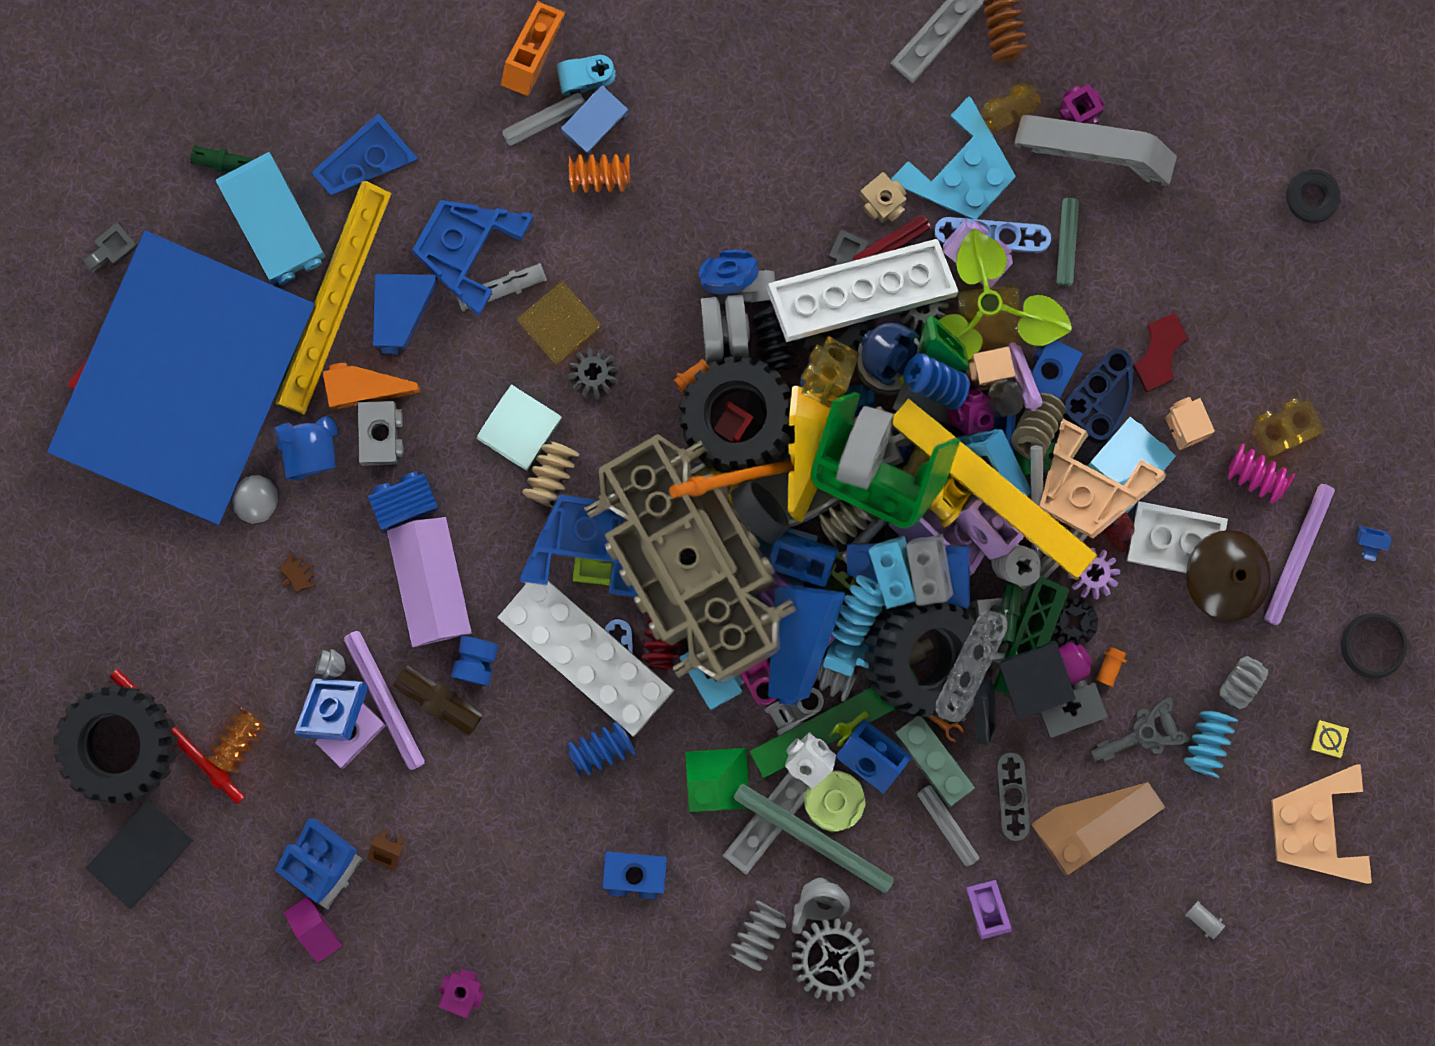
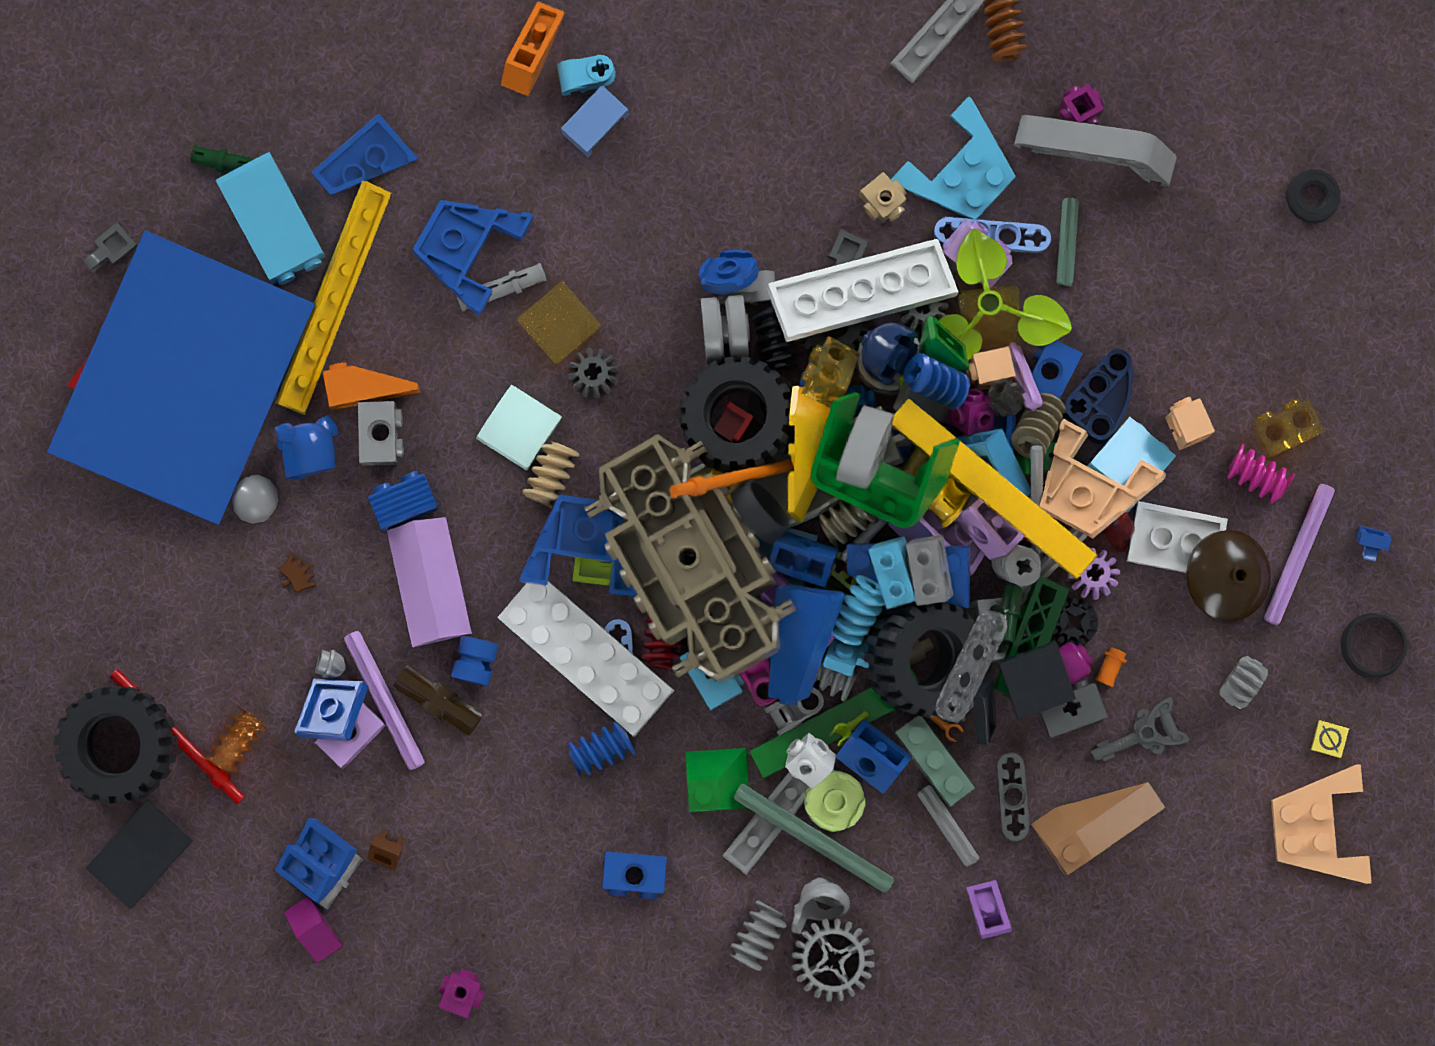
(399, 308): blue slope -> none
(543, 119): light grey axle -> none
(599, 173): orange piece -> none
(688, 376): orange pin -> none
(897, 238): dark red axle -> none
(1019, 99): clear yellow hinge -> none
(1165, 338): dark red tile -> none
(1205, 920): light grey pin -> none
(1209, 742): medium azure piece -> none

